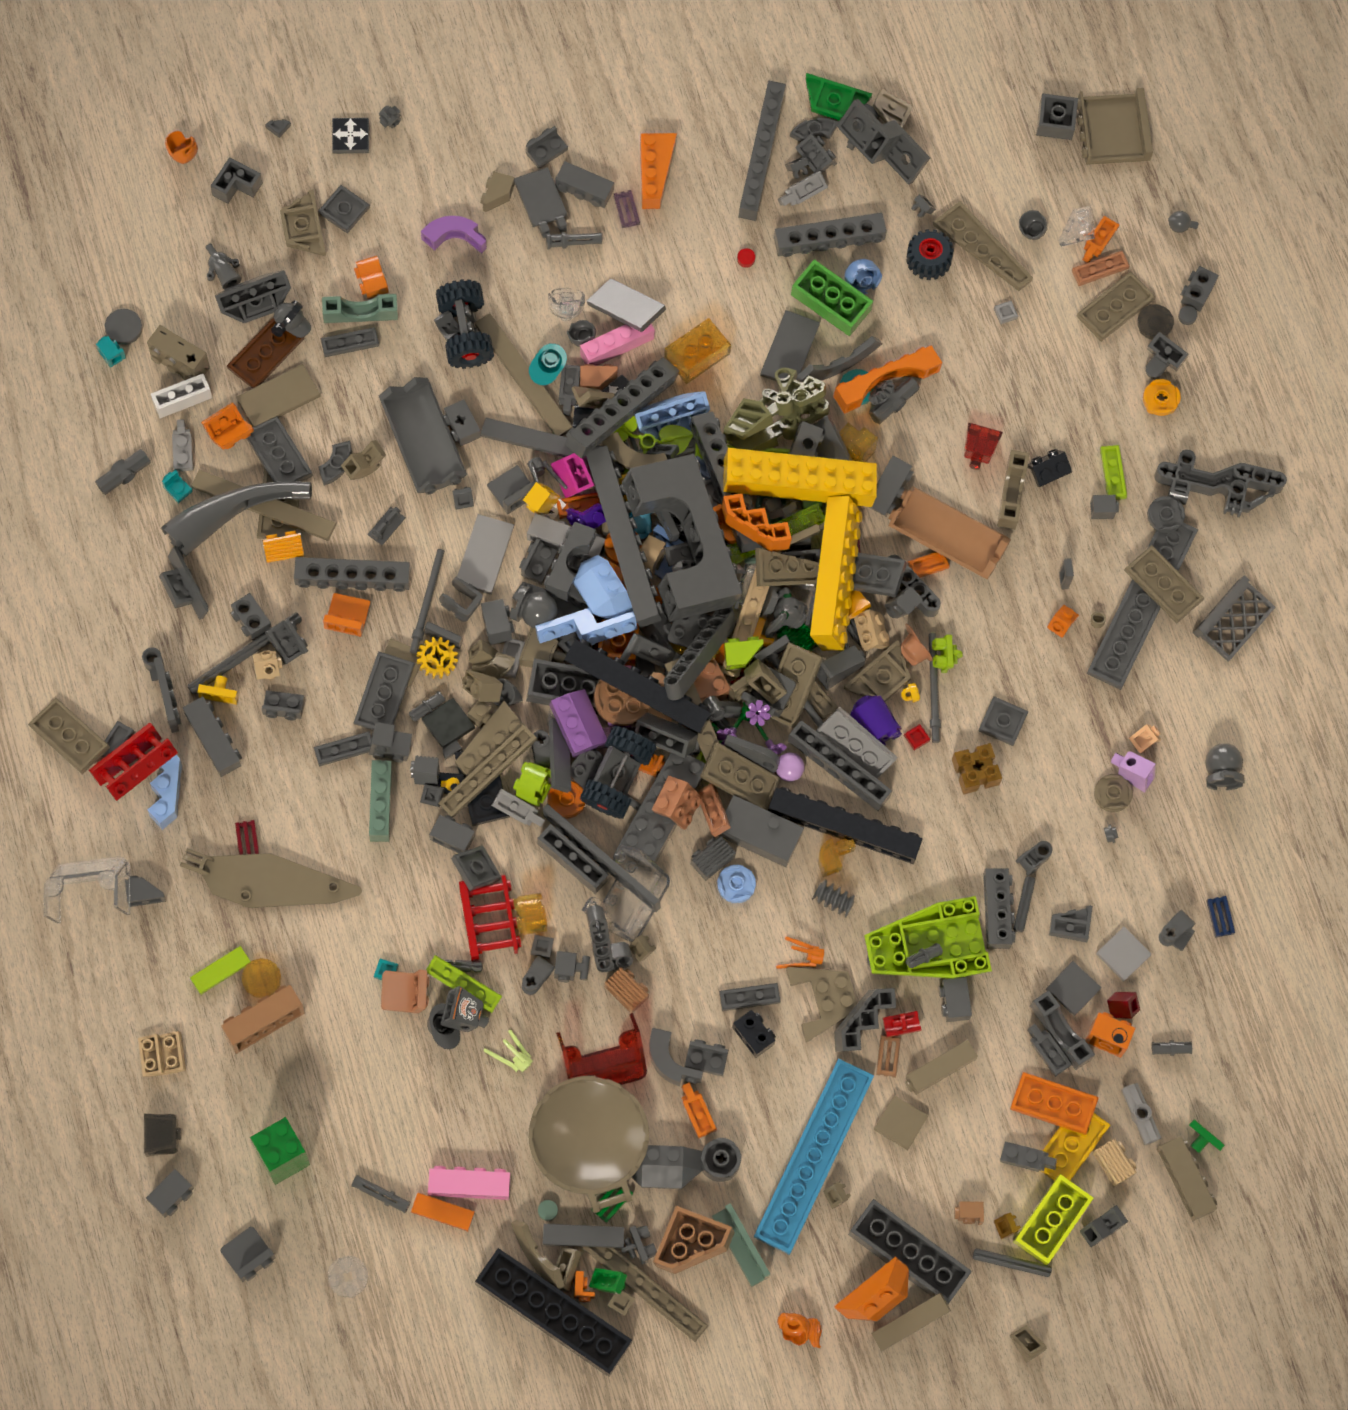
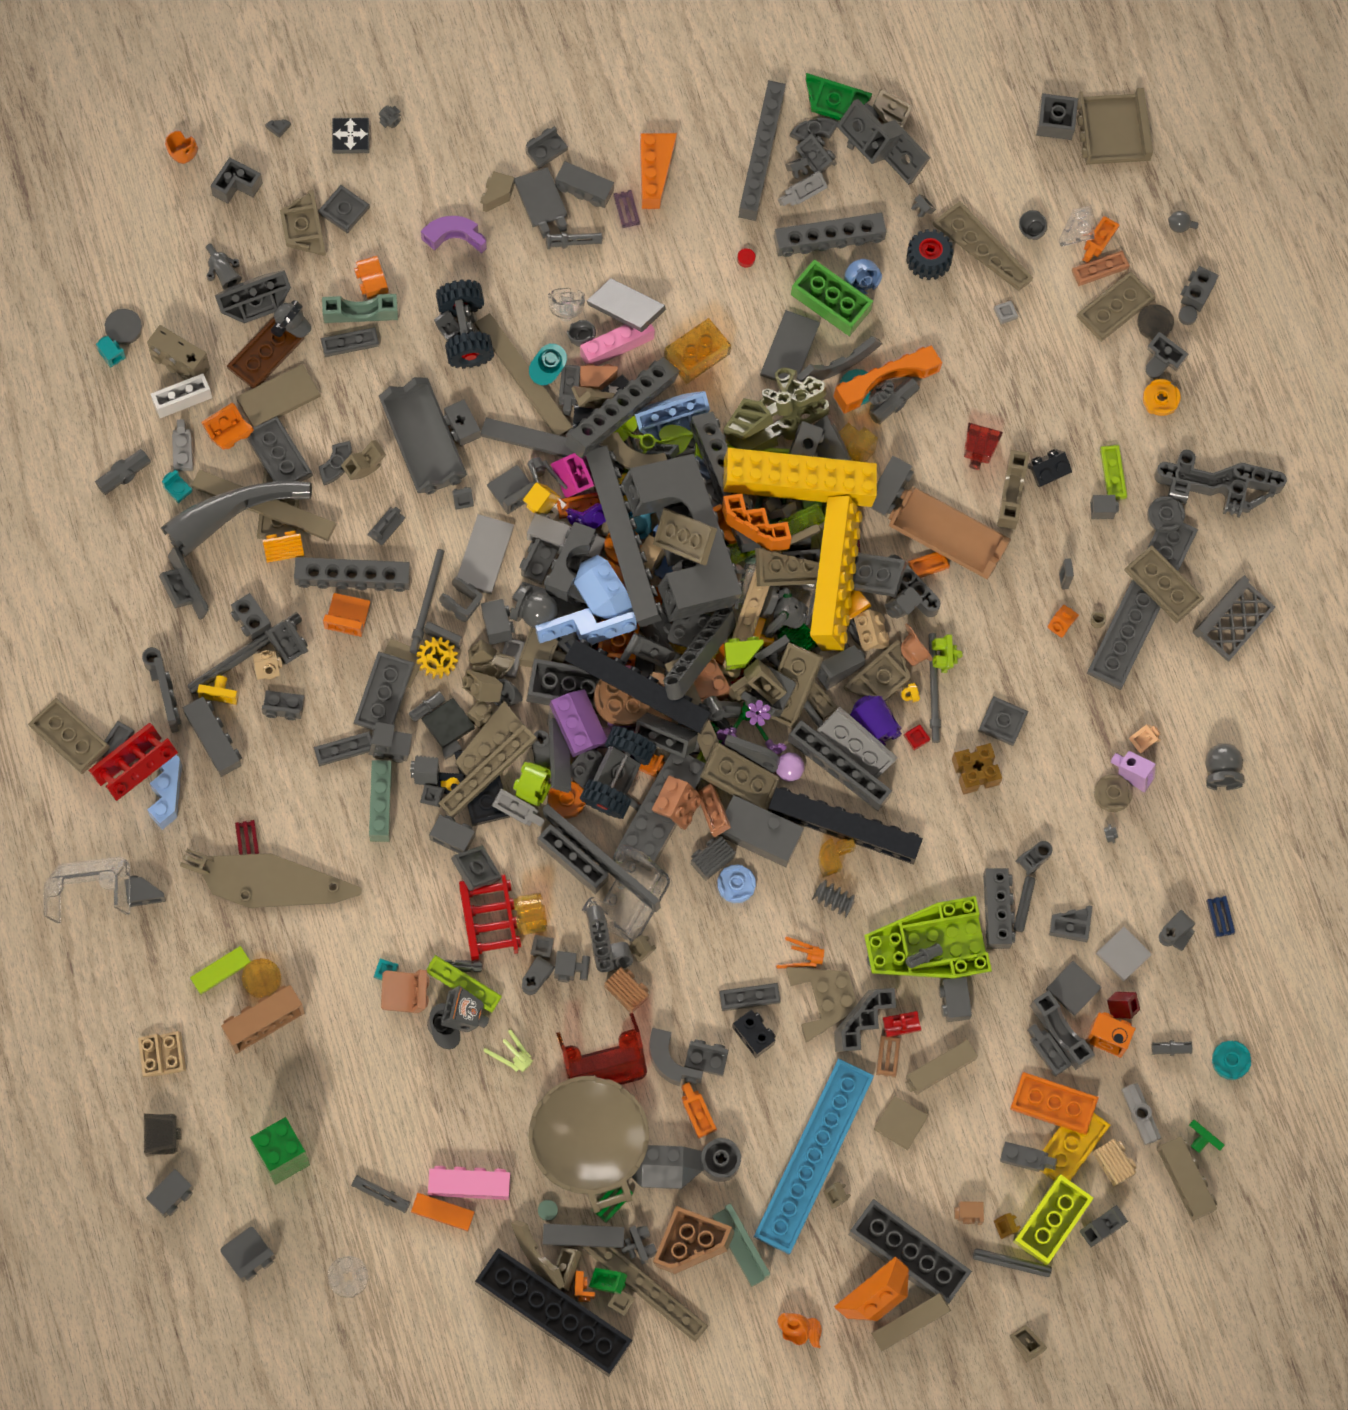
(685, 536): none -> dark tan tile
(1231, 1060): none -> teal tile

